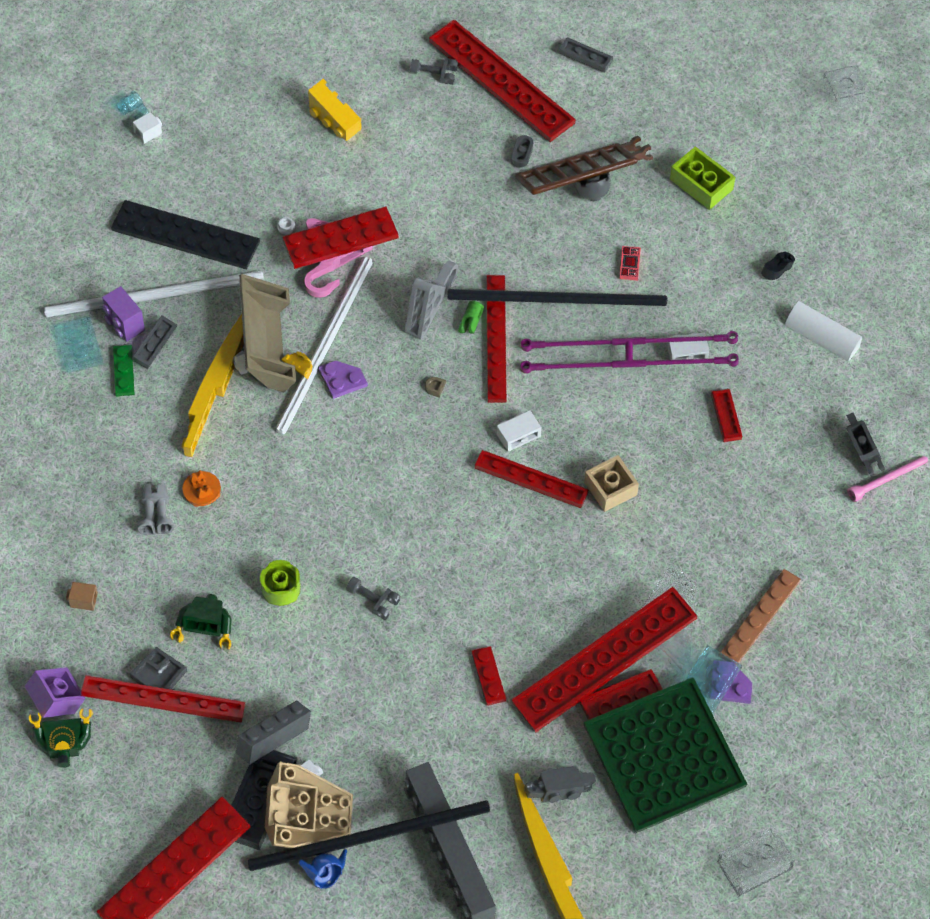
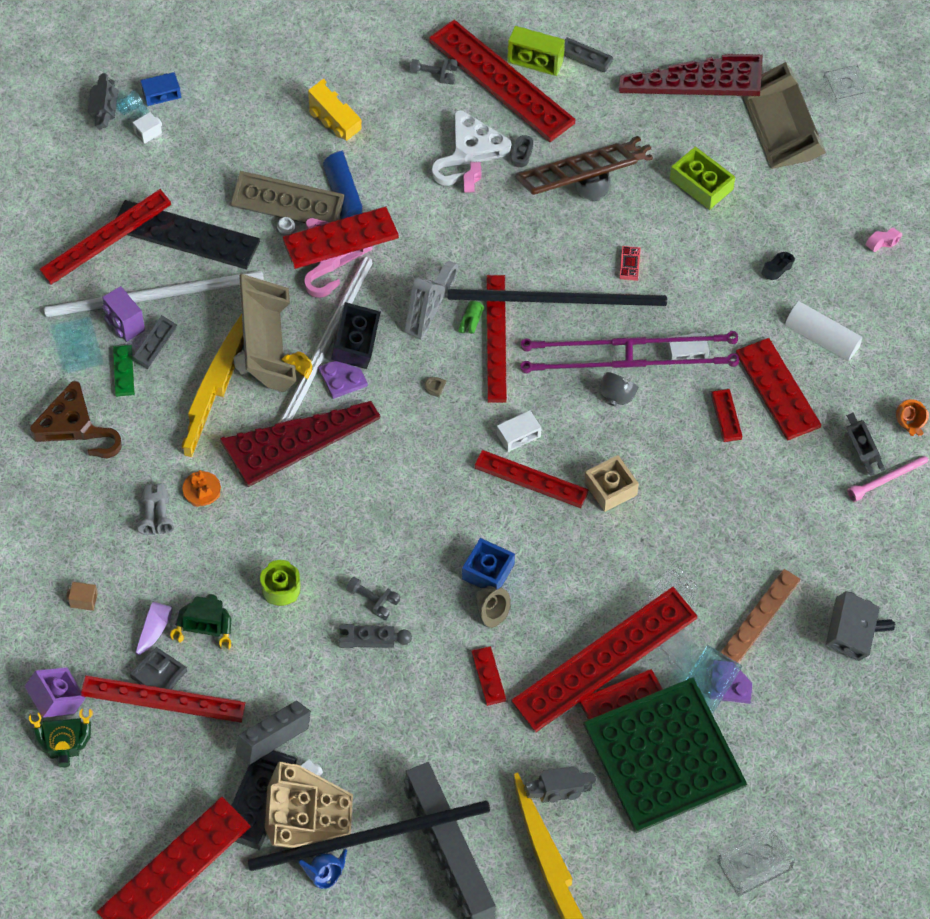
(62, 429): none -> reddish brown piece
(103, 101): none -> dark grey hinge
(105, 236): none -> red plate
(154, 625): none -> lavender piece
(161, 89): none -> blue brick
(274, 448): none -> dark red wing
(285, 199): none -> dark tan plate
(342, 182): none -> blue brick
(355, 335): none -> black brick
(372, 636): none -> dark grey plate
(471, 146): none -> white piece
(472, 177): none -> bright pink piece
(488, 565): none -> blue brick
(493, 605): none -> dark tan piece
(536, 50): none -> lime brick
(616, 389): none -> dark grey cylinder
(721, 76): none -> dark red wing
(778, 389): none -> red plate
(784, 119): none -> dark tan slope
(854, 625): none -> dark grey piece
(883, 239): none -> bright pink piece
(912, 410): none -> orange hat

